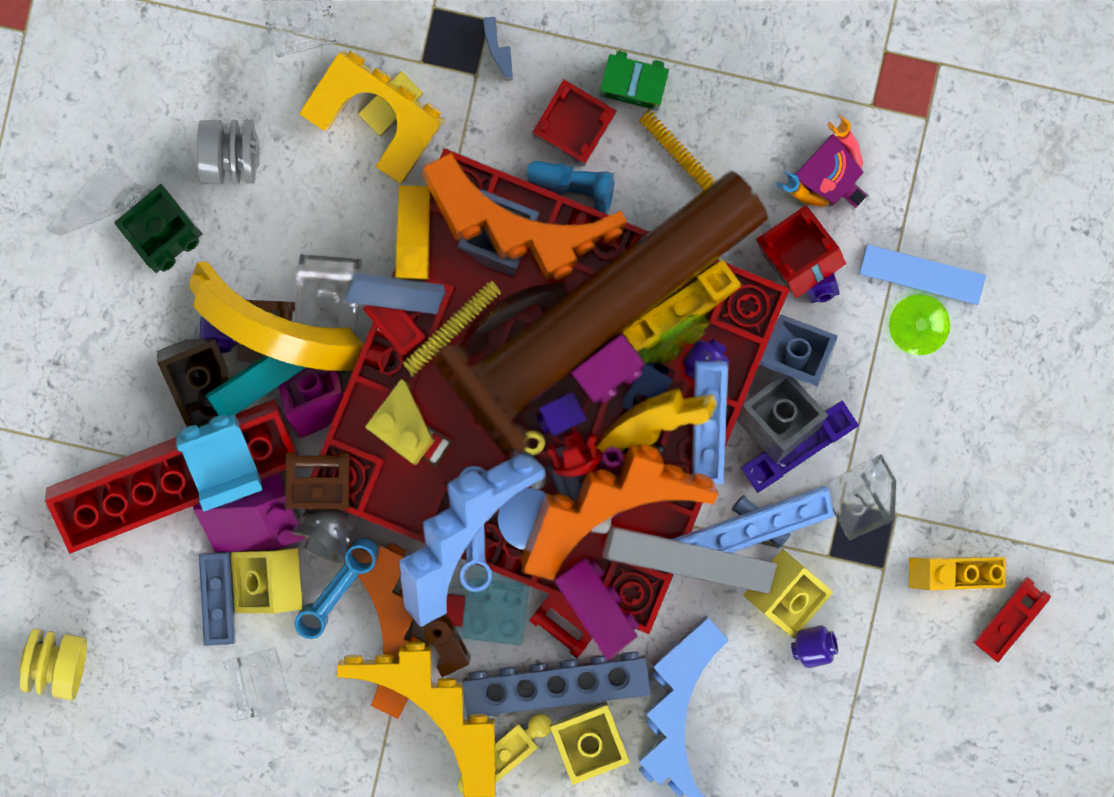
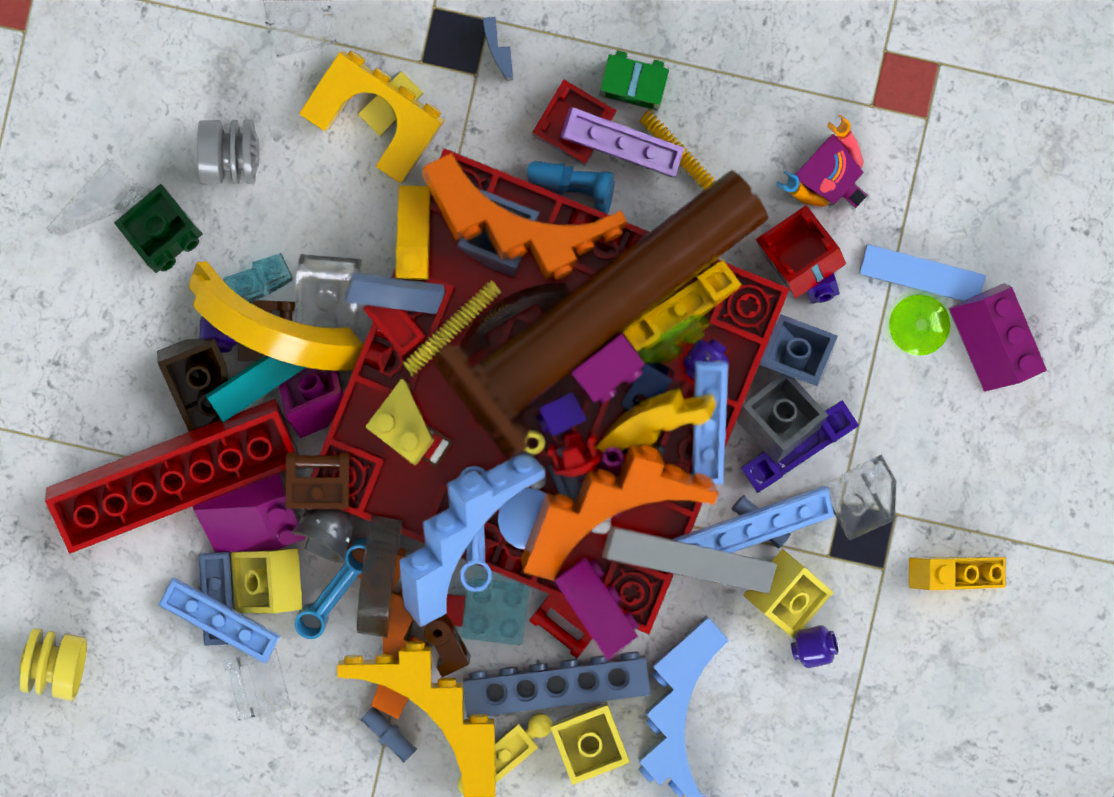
(219, 461): medium azure panel -> none
(219, 620): none -> light blue tile
(263, 279): none -> clear light blue slope
(378, 576): none -> clear smoke slope
(388, 734): none -> sand blue pin
(622, 142): none -> medium lavender plate
(997, 338): none -> magenta slope
(1011, 620): red plate -> none

